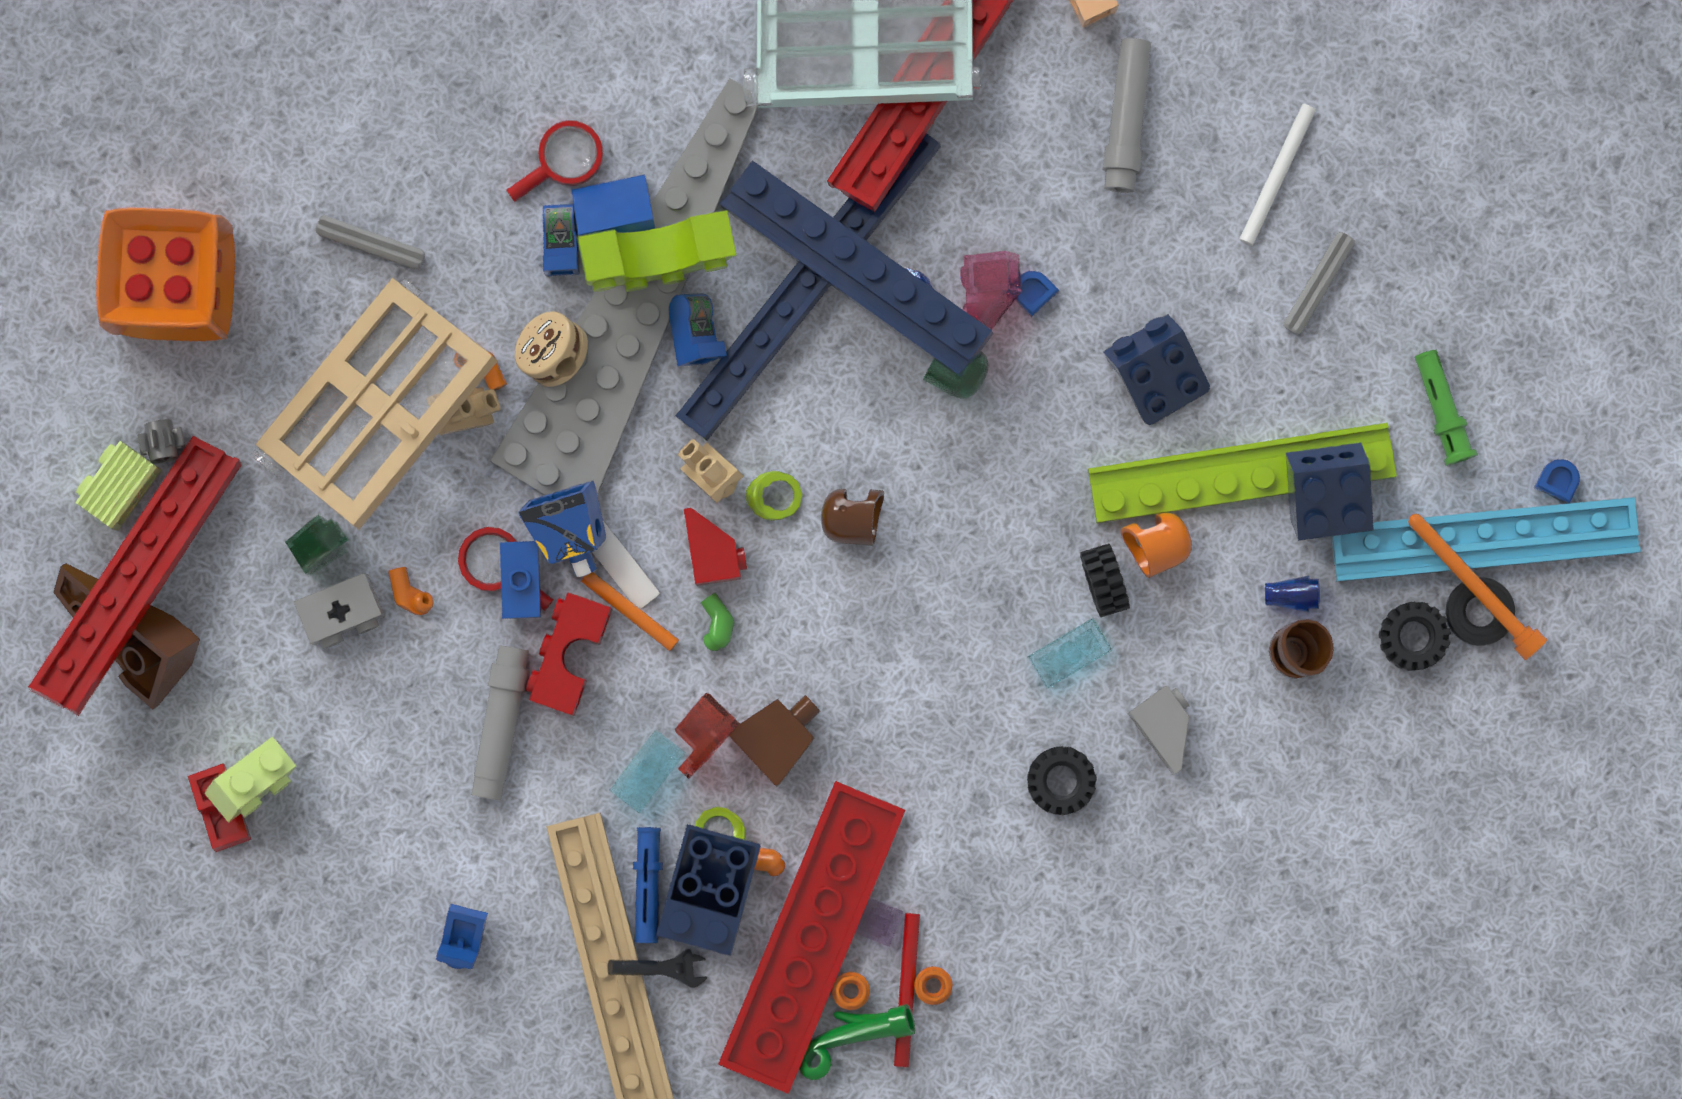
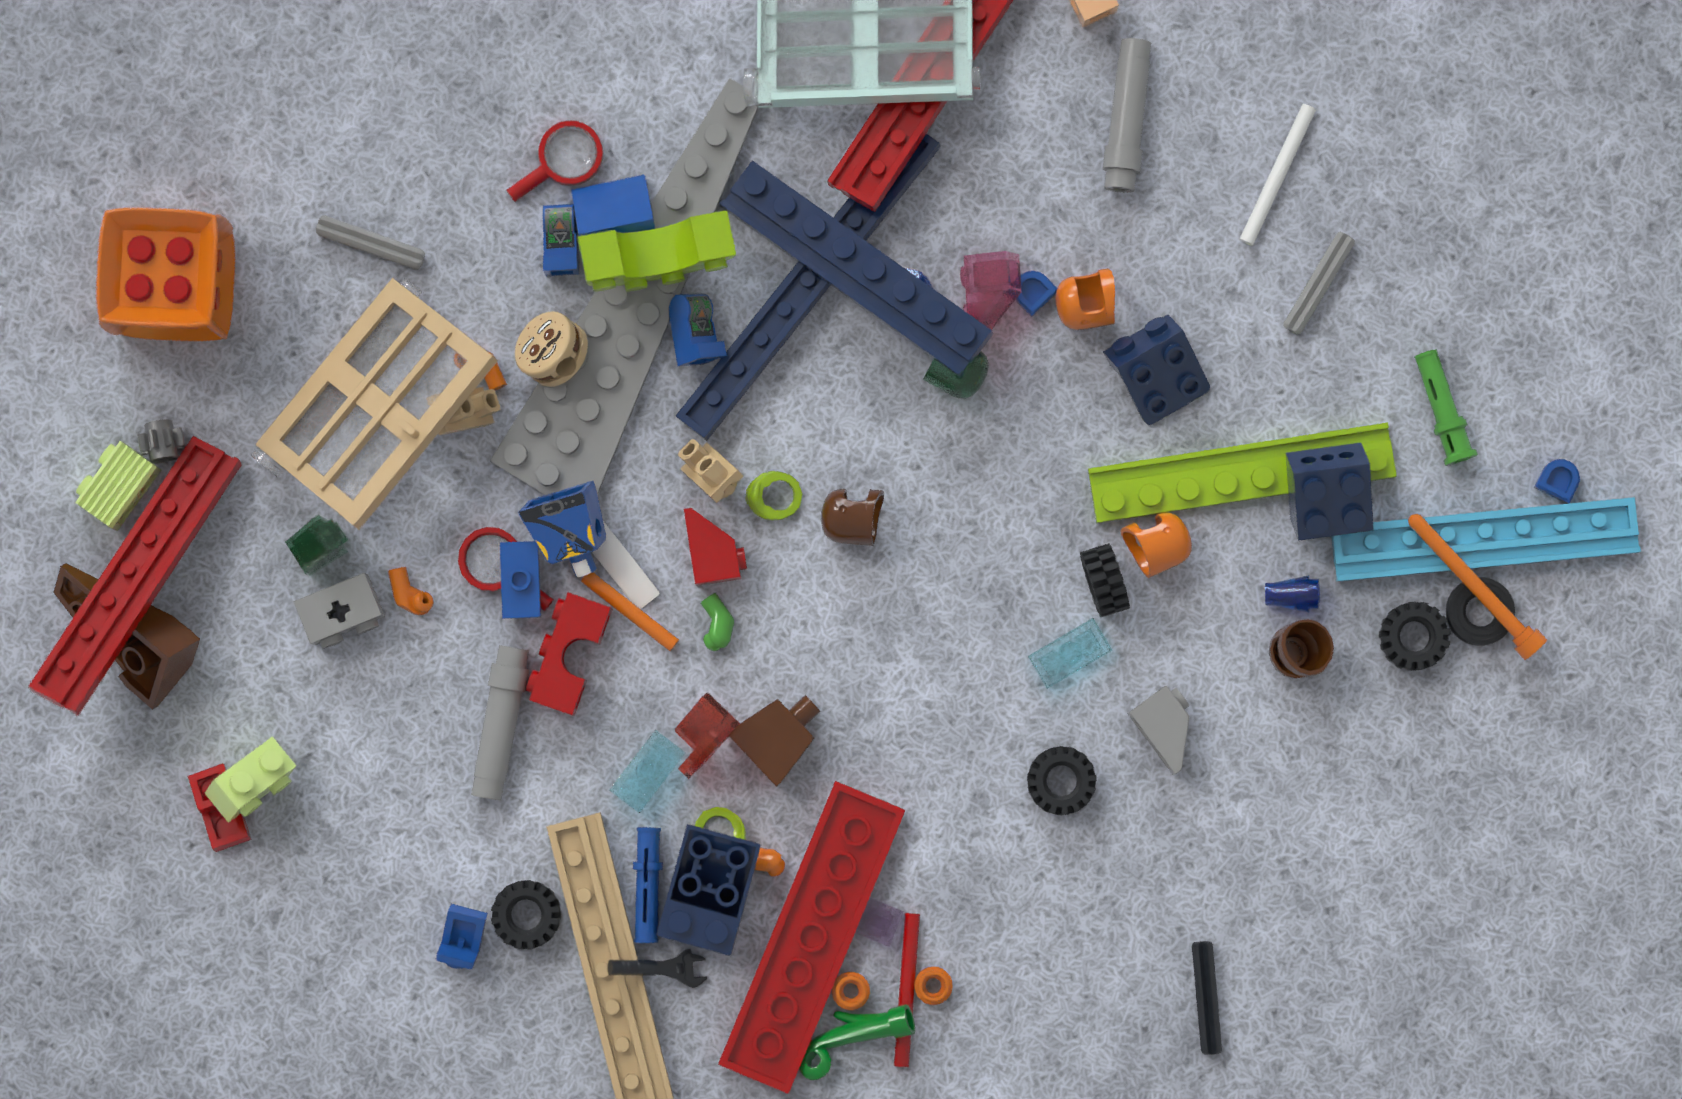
(502, 914): none -> black tyre
(1087, 300): none -> orange helmet
(1206, 997): none -> black axle

